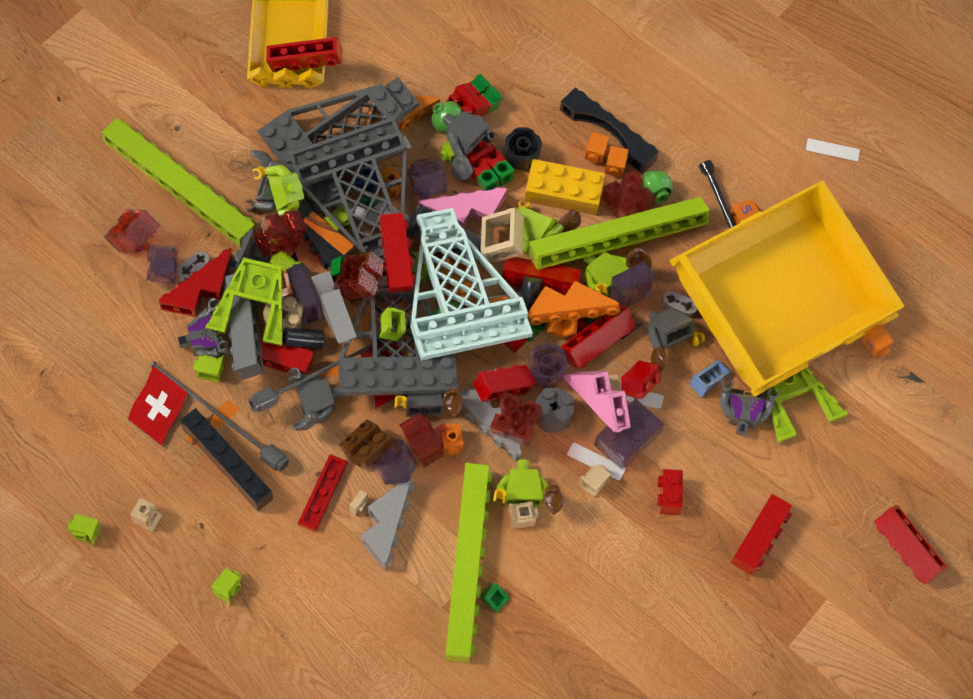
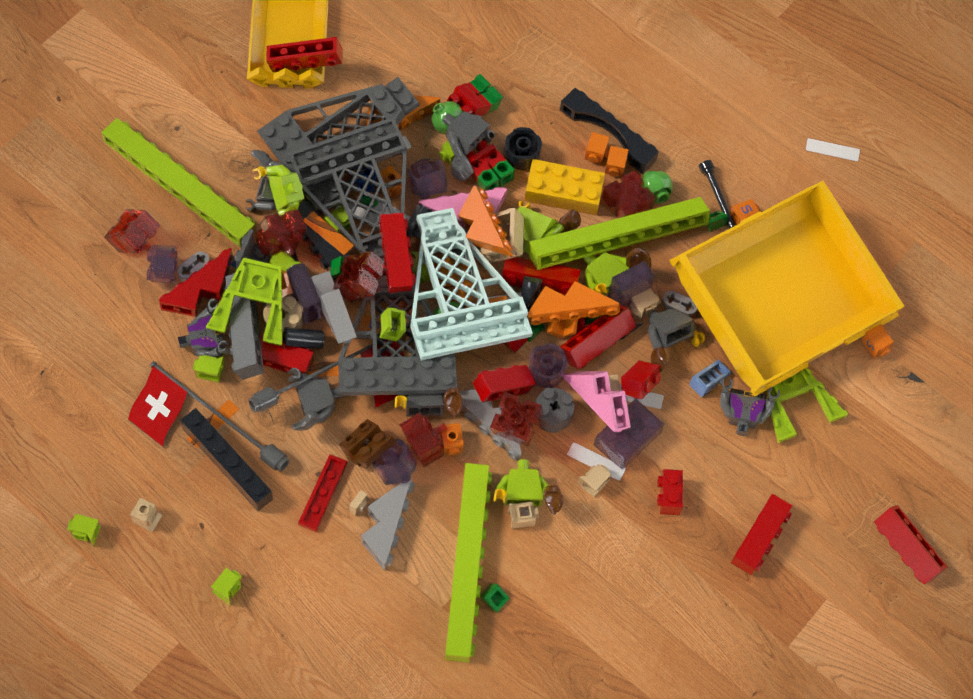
(484, 223): none -> orange slope
(644, 303): none -> tan window
(717, 220): none -> green slope

